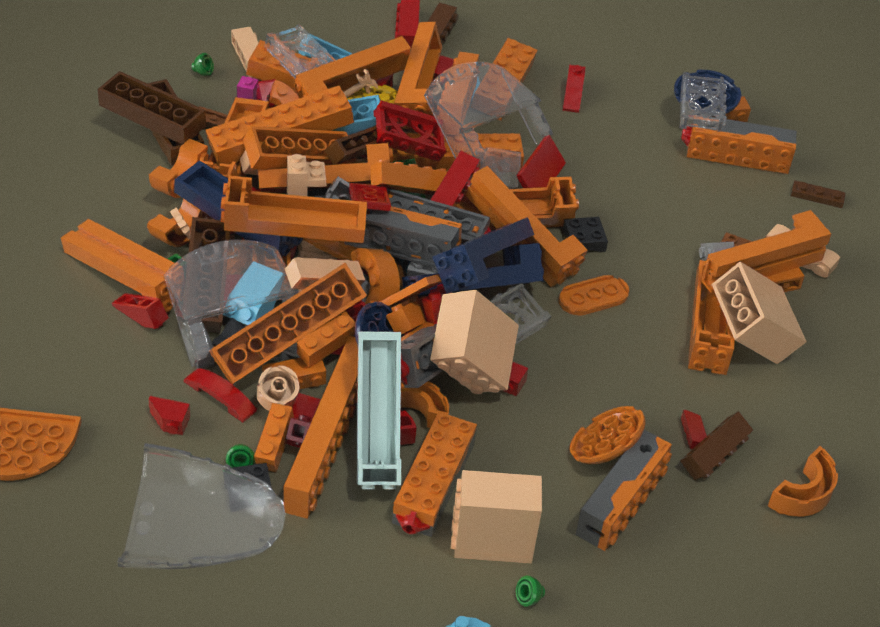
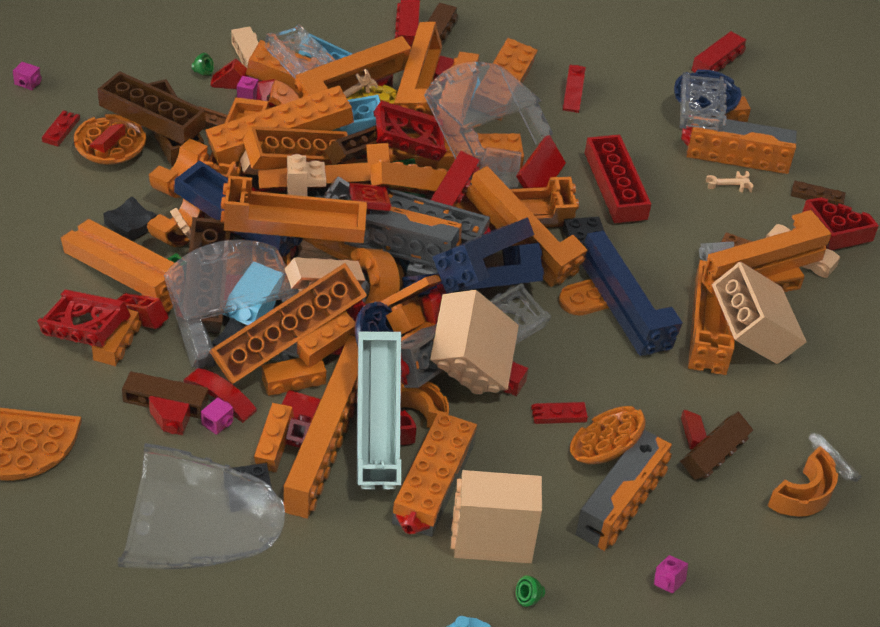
(27, 75): none -> dark pink brick
(59, 319): none -> red fence
(60, 128): none -> red hinge
(109, 137): none -> red slope
(118, 341): none -> orange brick
(122, 151): none -> orange brick
(129, 219): none -> black brick
(140, 387): none -> reddish brown brick
(217, 415): none -> dark pink brick
(229, 75): none -> red slope
(240, 455): green brick -> none
(275, 378): light nougat brick -> none
(559, 412): none -> red hinge
(617, 178): none -> red brick
(645, 327): none -> dark blue brick
(671, 574): none -> dark pink brick
(720, 53): none -> red brick
(743, 181): none -> light nougat bar
(845, 225): none -> red brick
(847, 470): none -> clear plate

